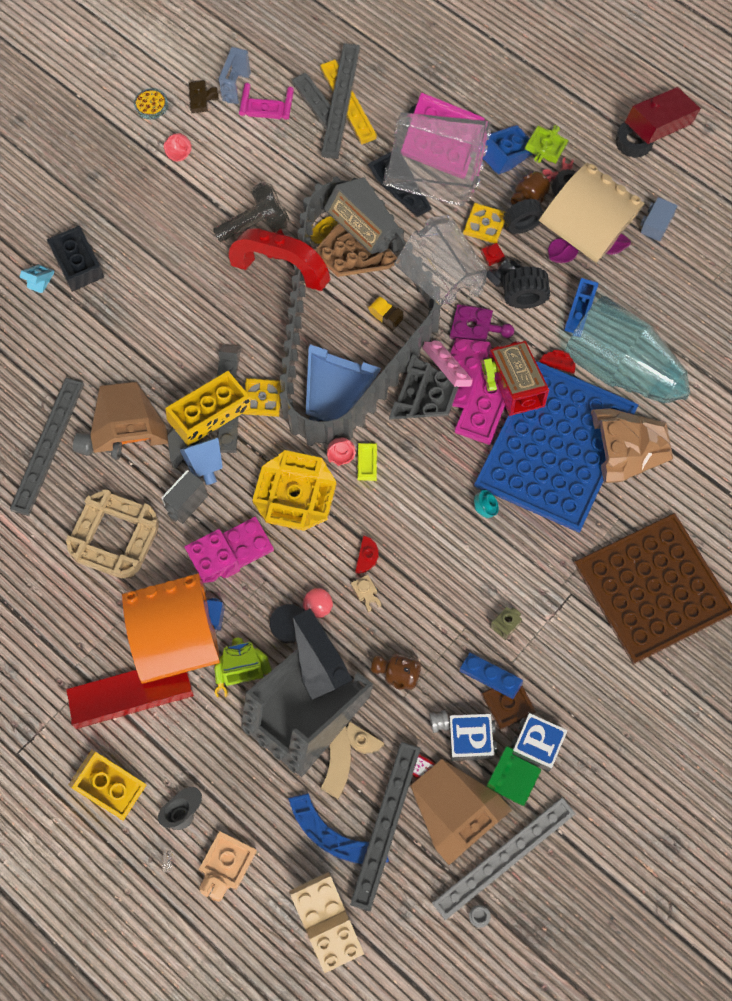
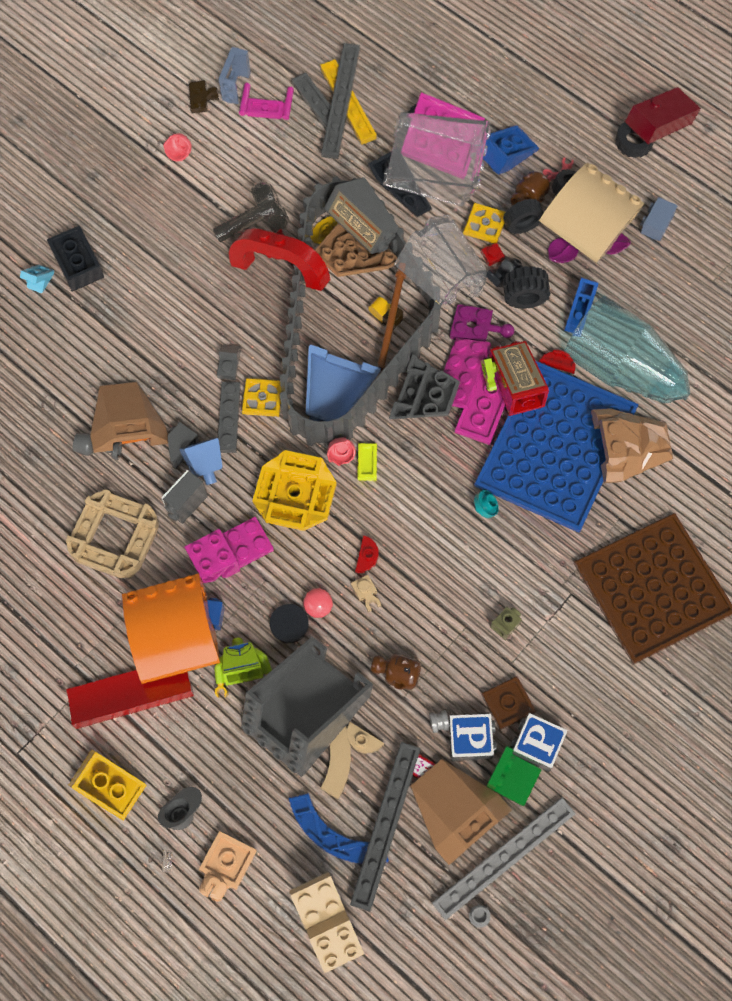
(47, 447): dark grey tile -> none
(151, 103): tile -> none
(208, 408): yellow brick -> none
(318, 658): black wedge -> none
(400, 276): none -> dark orange bar
(447, 364): bright pink plate -> none
(491, 675): blue plate -> none
(546, 144): lime plate -> none

